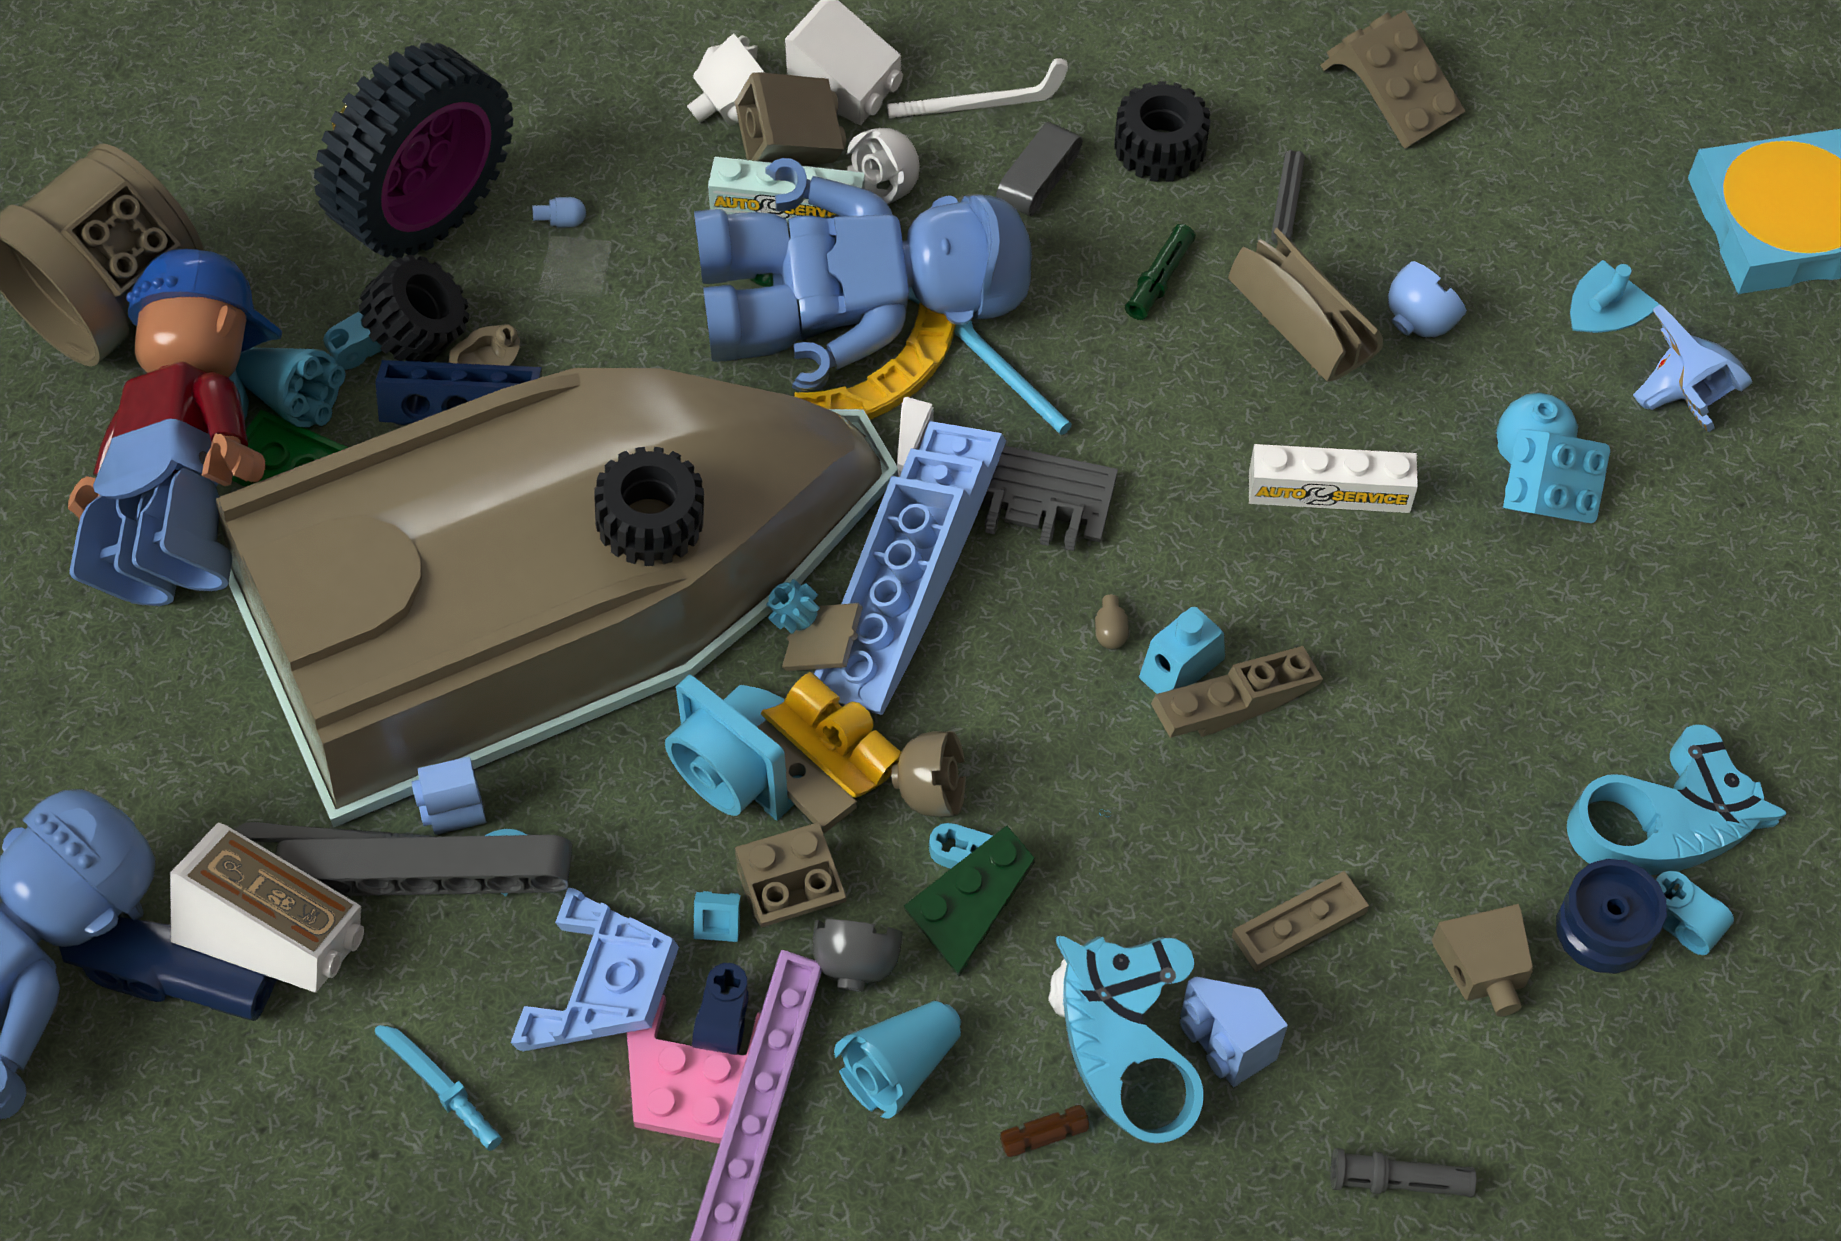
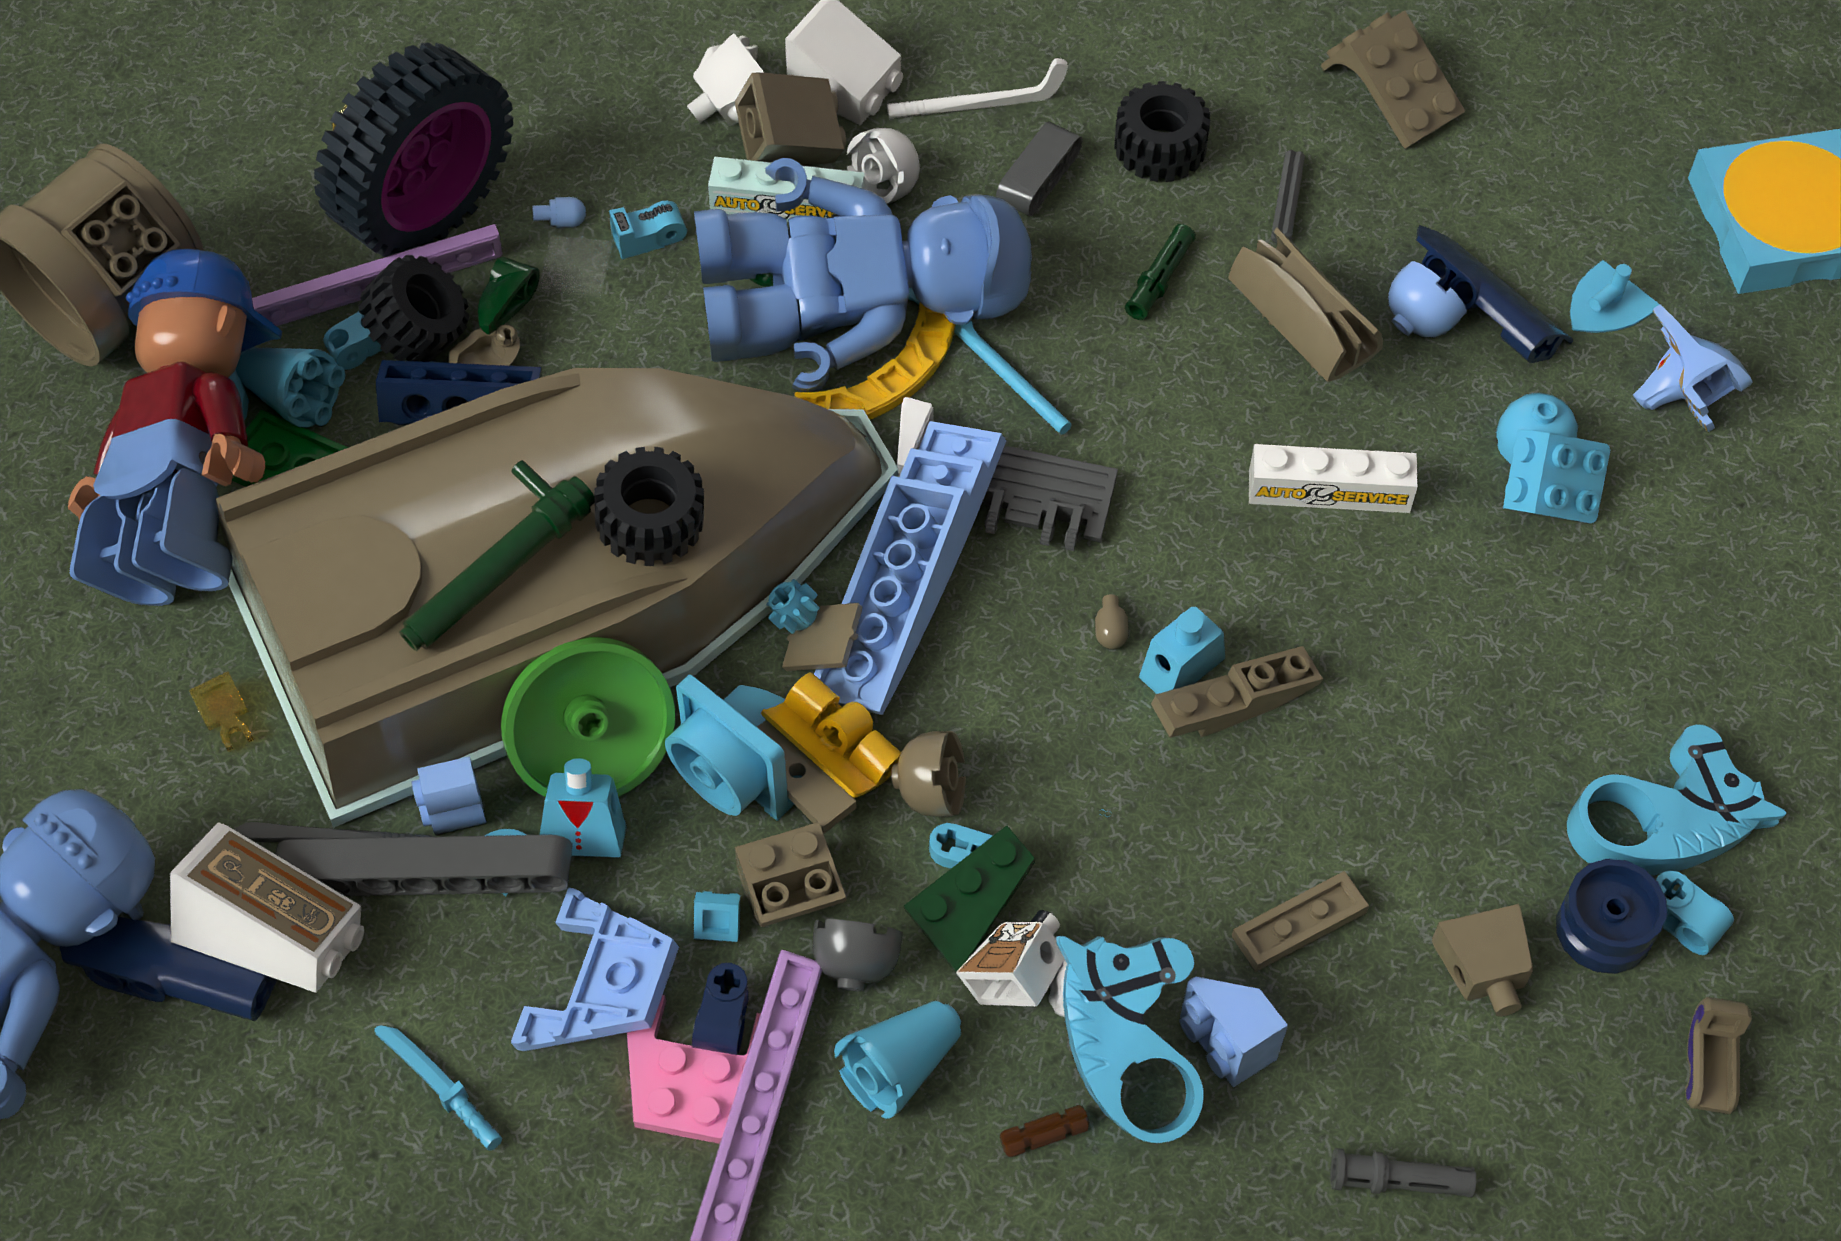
(220, 706): none -> clear yellow plate
(347, 285): none -> lavender tile
(506, 293): none -> dark green piece
(549, 519): none -> dark green cylinder
(584, 811): none -> medium azure torso
(591, 704): none -> bright green dish
(646, 228): none -> medium azure leg
(1015, 963): none -> white torso
(1523, 324): none -> dark blue panel
(1715, 1054): none -> dark tan animal

